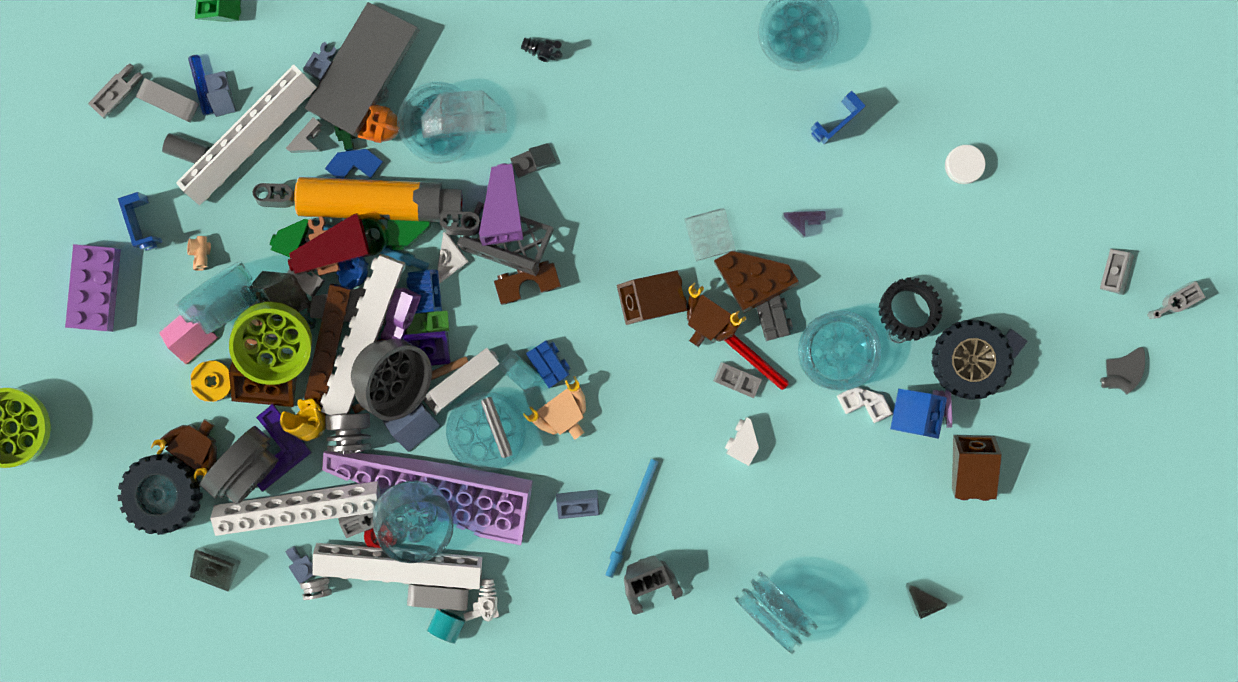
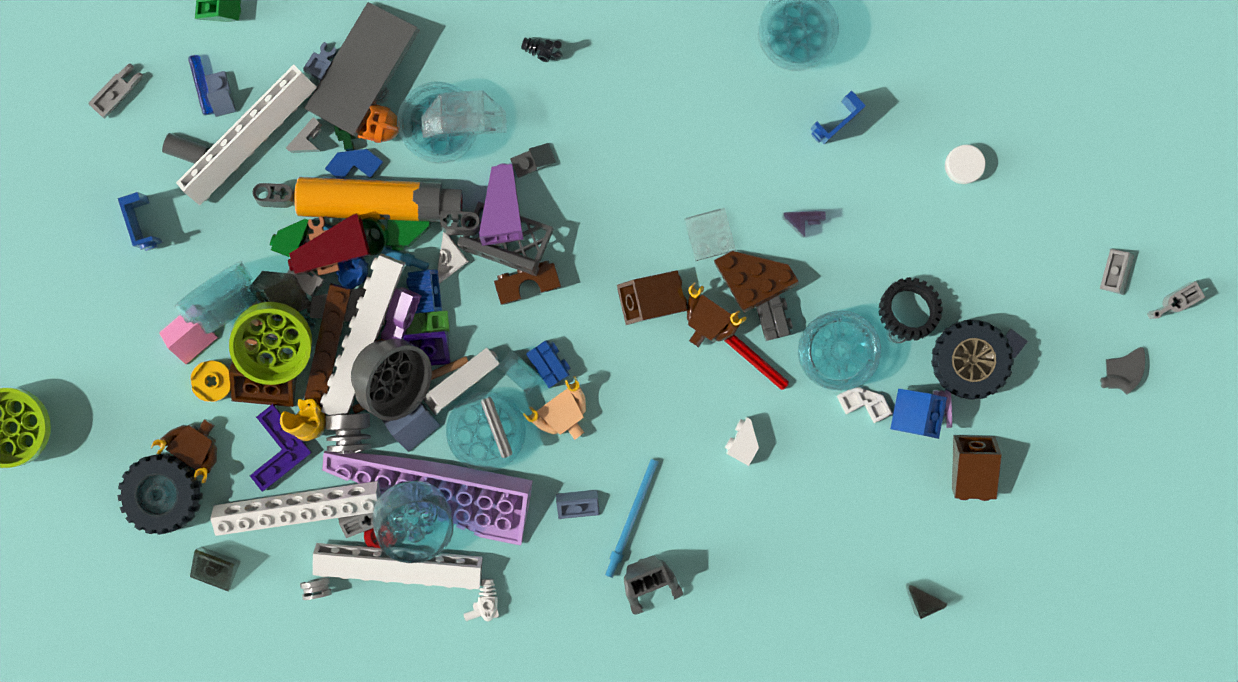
(93, 288): medium lavender brick -> none
(167, 100): light grey beam -> none
(200, 249): light nougat plate -> none
(241, 467): dark grey wheel -> none
(302, 566): sand blue plate -> none
(437, 597): light grey beam -> none
(446, 625): teal piece -> none
(737, 380): light grey slope -> none
(776, 612): clear light blue wheel -> none

